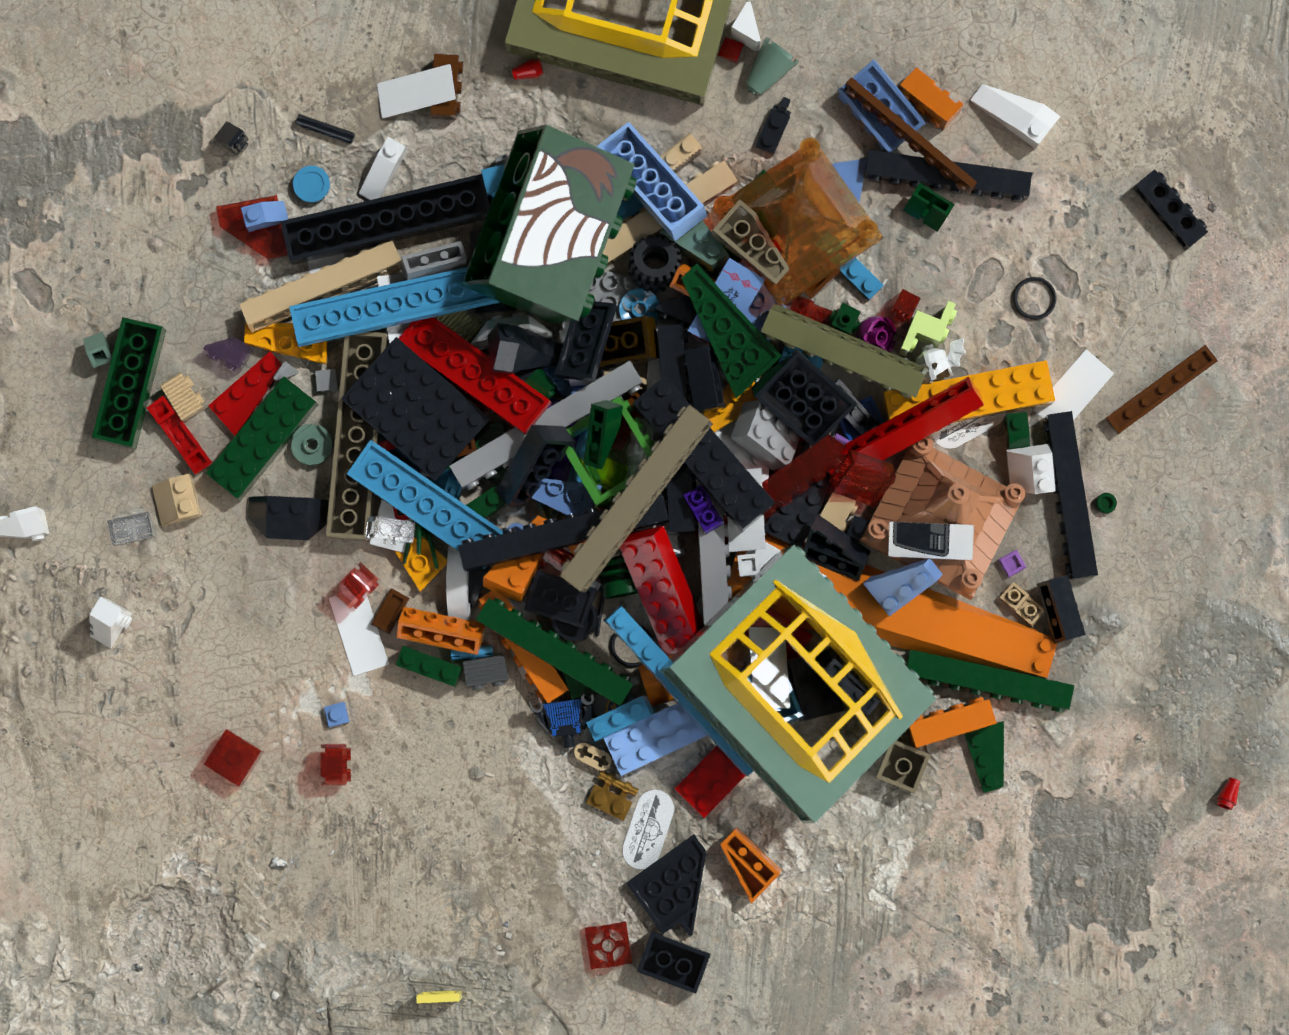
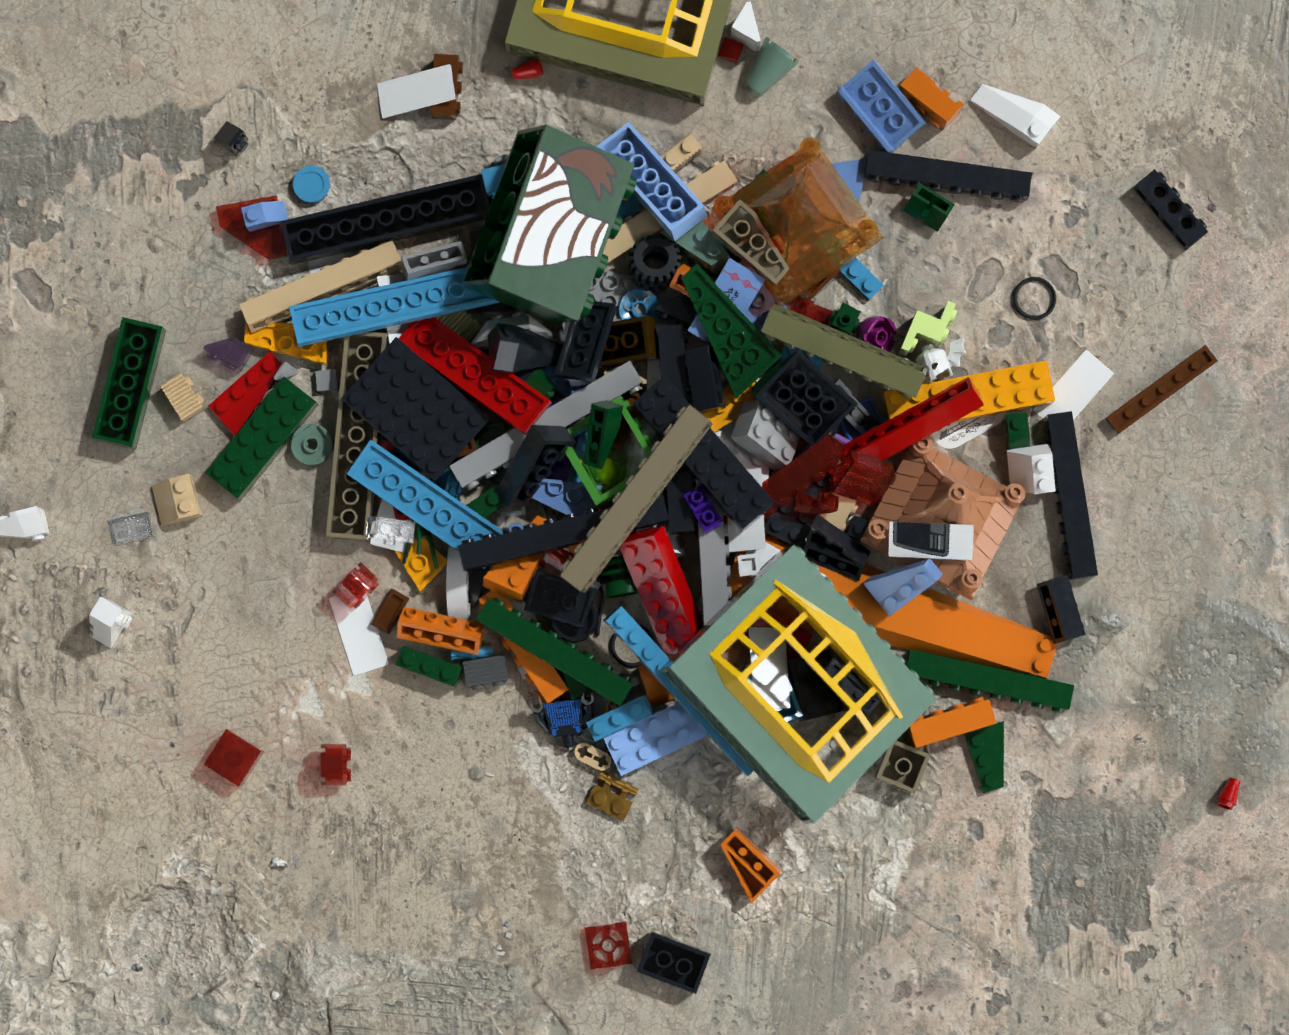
(97, 349): sand green brick -> none
(179, 435): red slope -> none
(288, 516): black wedge -> none
(325, 128): black axle -> none
(336, 714): medium blue plate -> none
(383, 169): white slope -> none
(439, 996): light yellow tile -> none
(648, 829): clear sticker -> none
(672, 886): black wing -> none
(710, 782): red plate -> none
(774, 127): black hinge -> none
(822, 504): none -> clear red slope
(904, 306): clear red slope -> none
(912, 137): reddish brown plate -> none
(1012, 563): medium lavender tile -> none
(1022, 604): tan slope -> none
(1106, 503): dark green tile -> none

